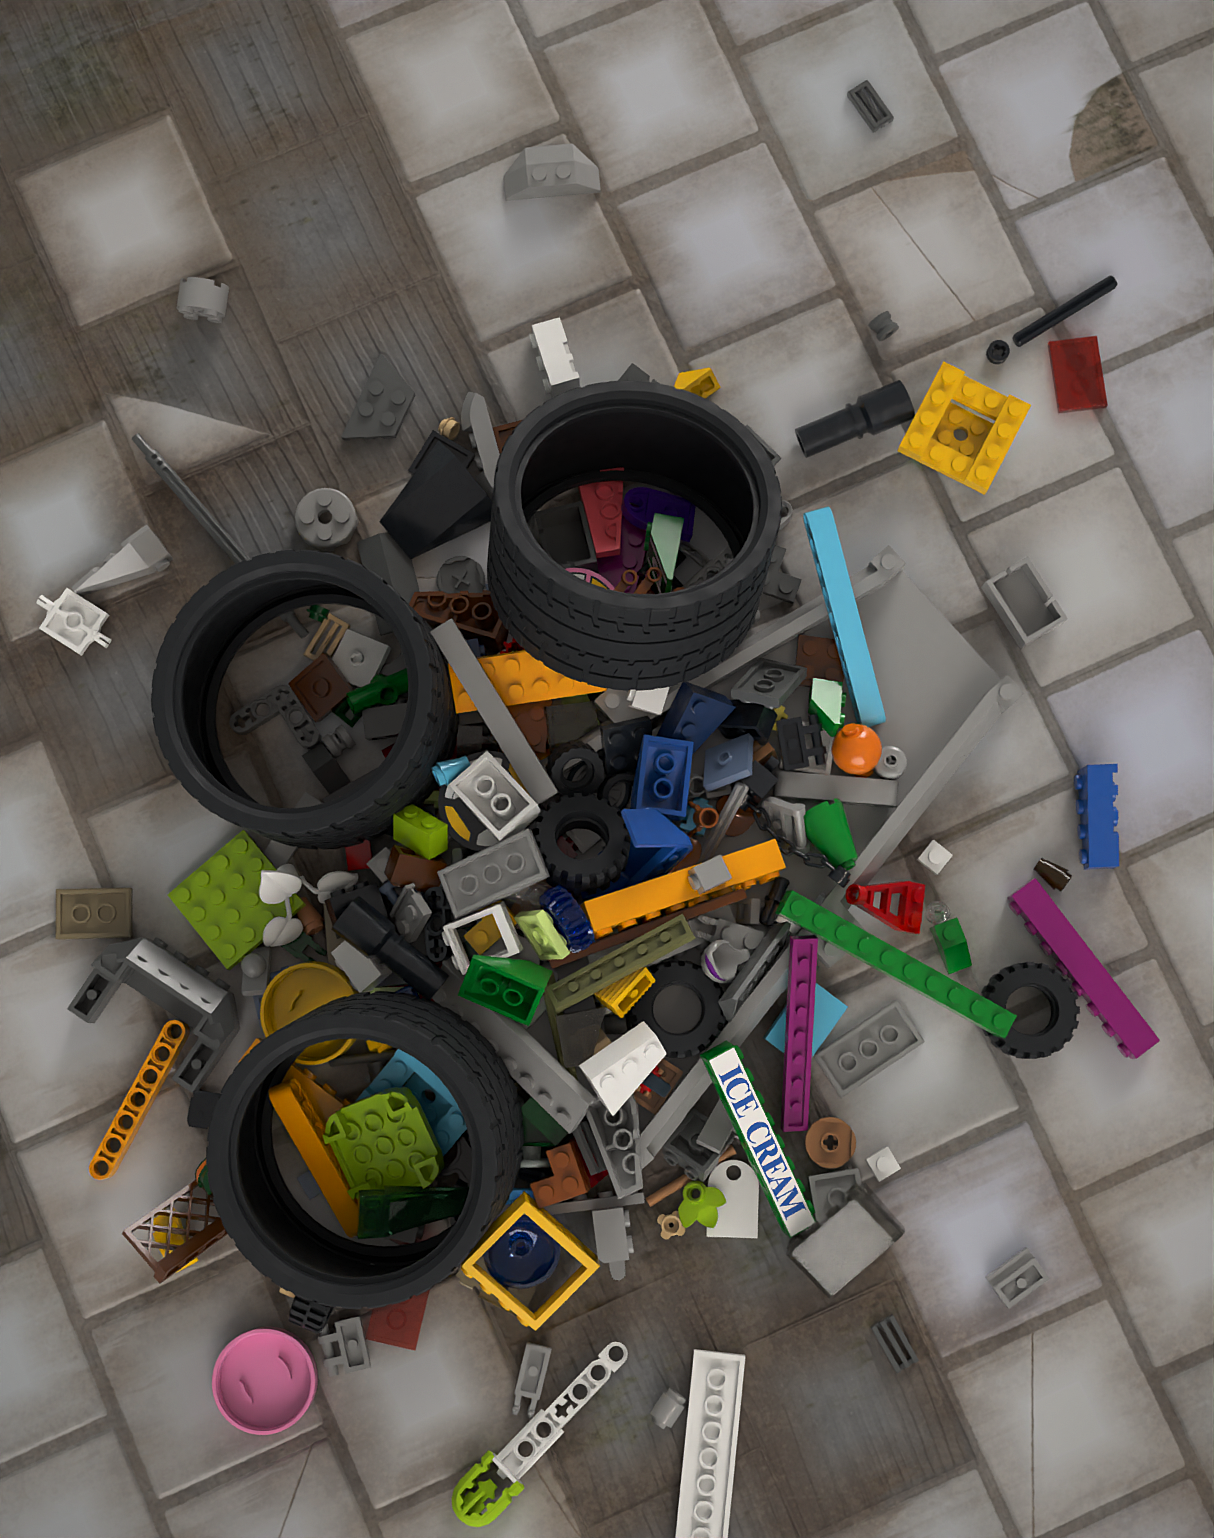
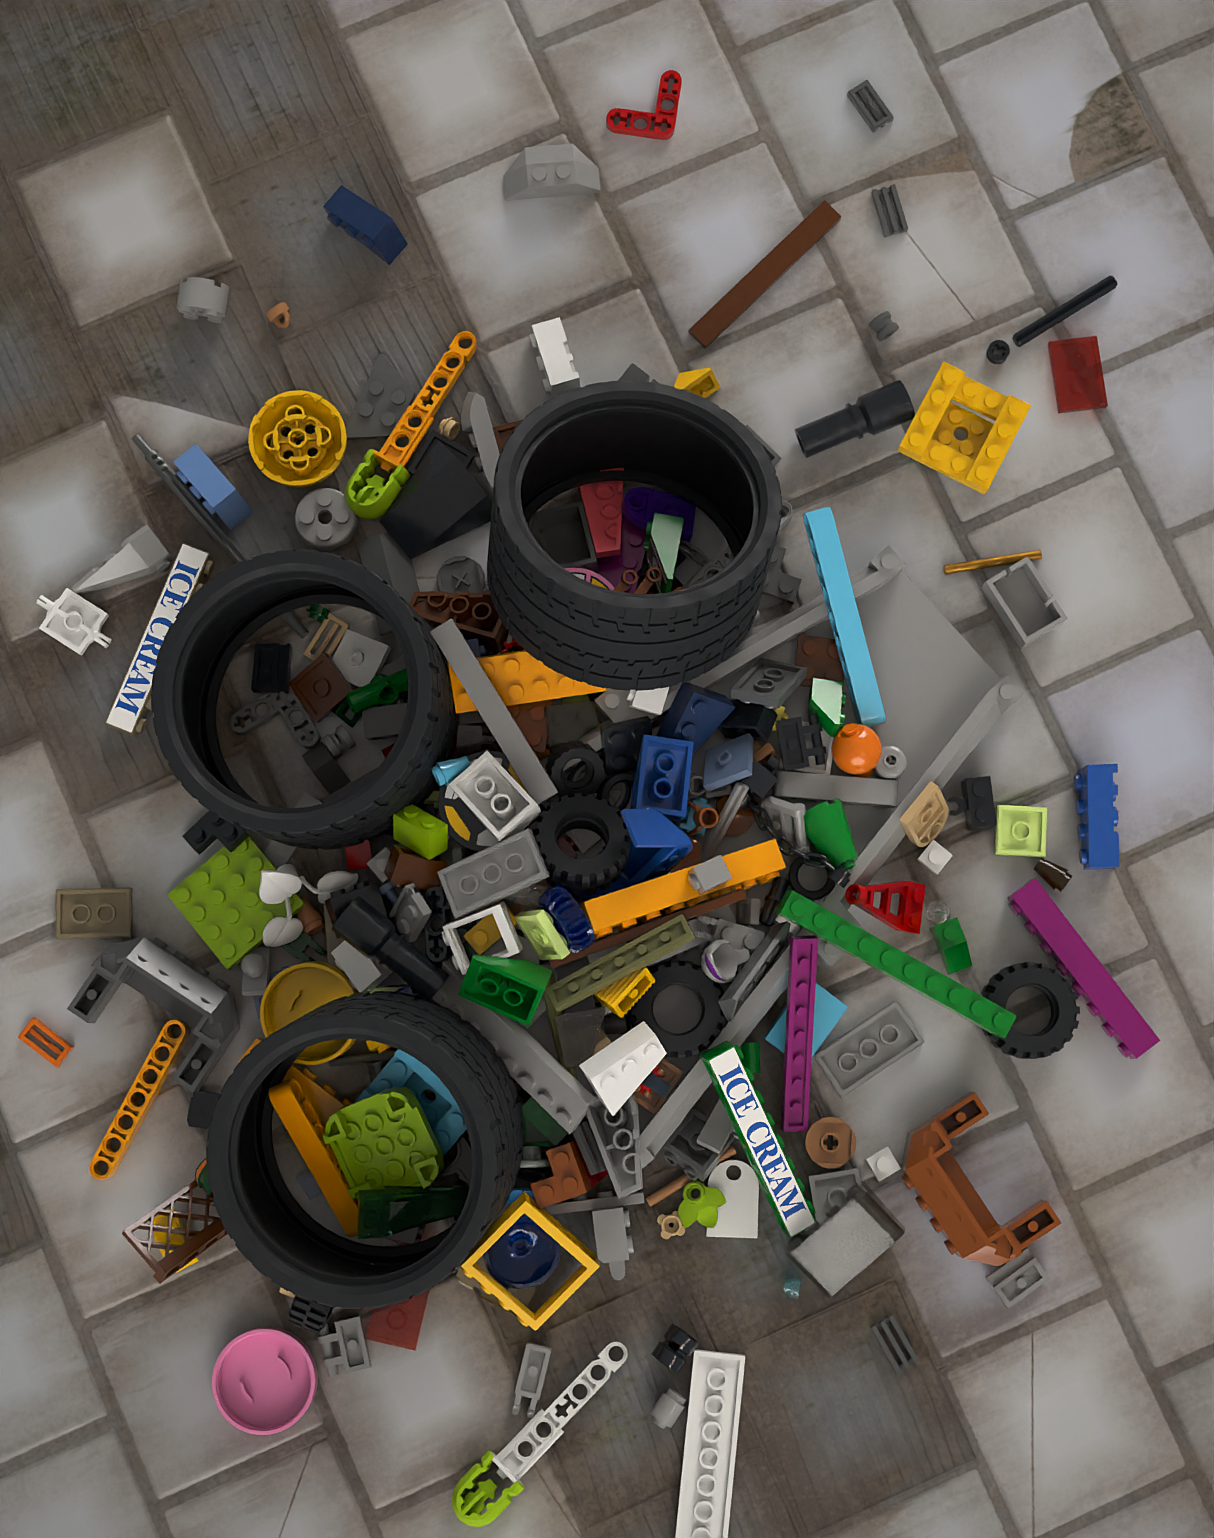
(62, 1054): none -> orange tile
(134, 696): none -> brick
(210, 828): none -> black plate
(212, 486): none -> medium blue wedge
(271, 668): none -> black plate
(277, 312): none -> medium nougat tile
(297, 411): none -> yellow brick
(363, 498): none -> piece
(365, 224): none -> dark blue wedge
(659, 117): none -> red beam
(668, 1355): none -> black wheel
(751, 1055): none -> green piece
(764, 274): none -> reddish brown tile
(792, 1287): none -> clear light blue plate
(796, 886): none -> black tyre
(898, 207): none -> dark grey tile
(925, 816): none -> tan tile
(952, 1198): none -> dark orange wedge
(976, 803): none -> black brick
(991, 562): none -> pearl gold bar
(1020, 831): none -> yellowish green plate

